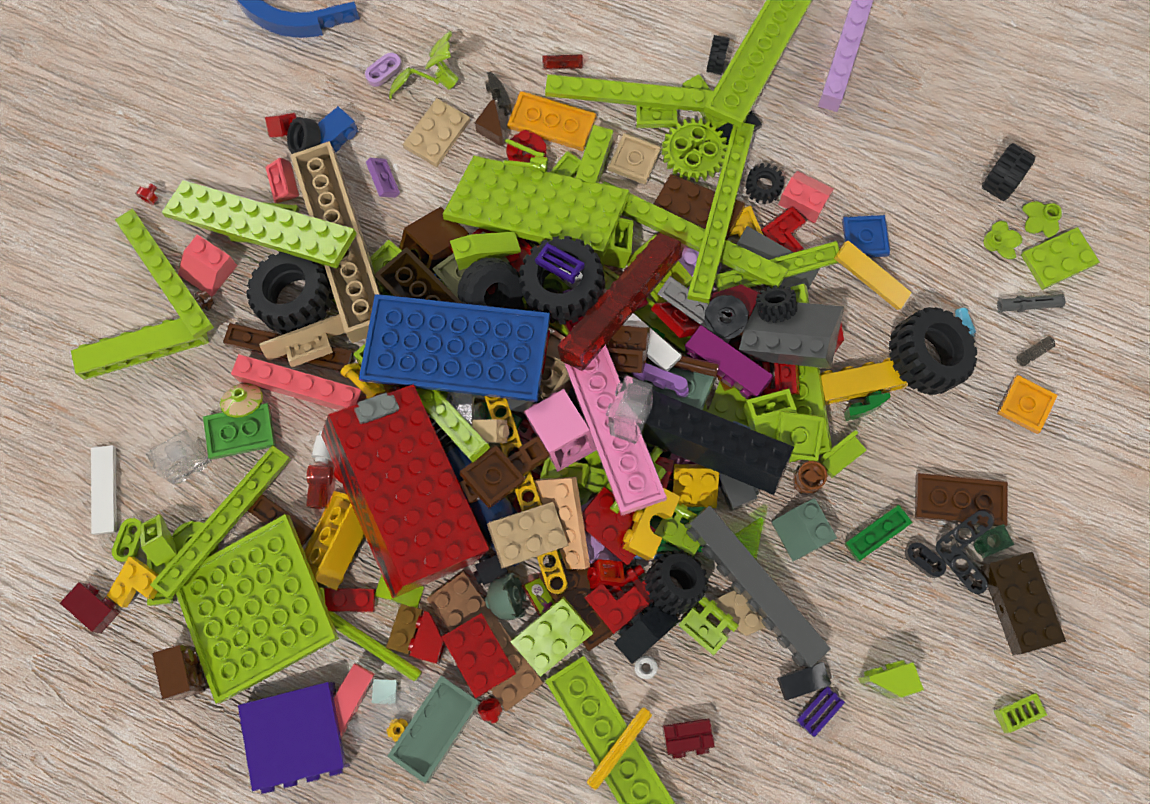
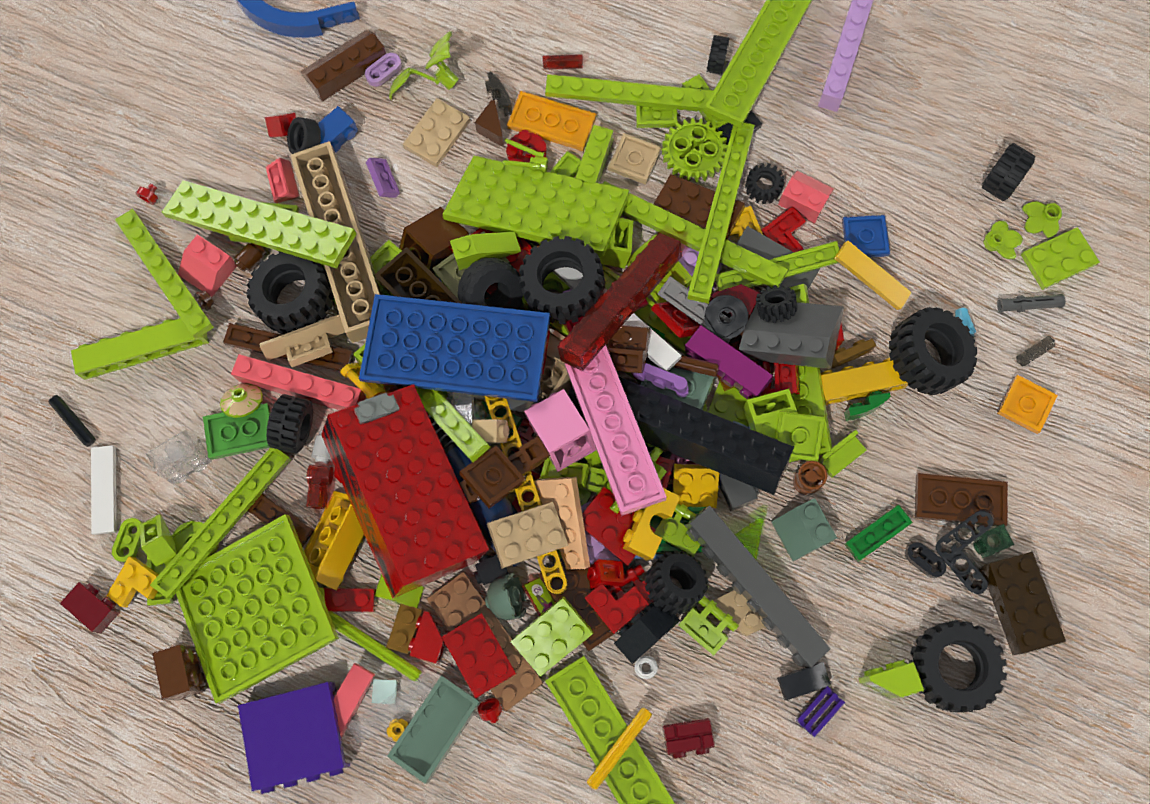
(72, 420): none -> black axle
(249, 257): none -> reddish brown brick
(289, 423): none -> black tyre
(343, 64): none -> reddish brown slope
(568, 277): dark purple tile -> none
(630, 409): clear brick -> none
(858, 350): none -> pearl gold plate
(987, 663): none -> black tyre
(1004, 720): lime slope -> none

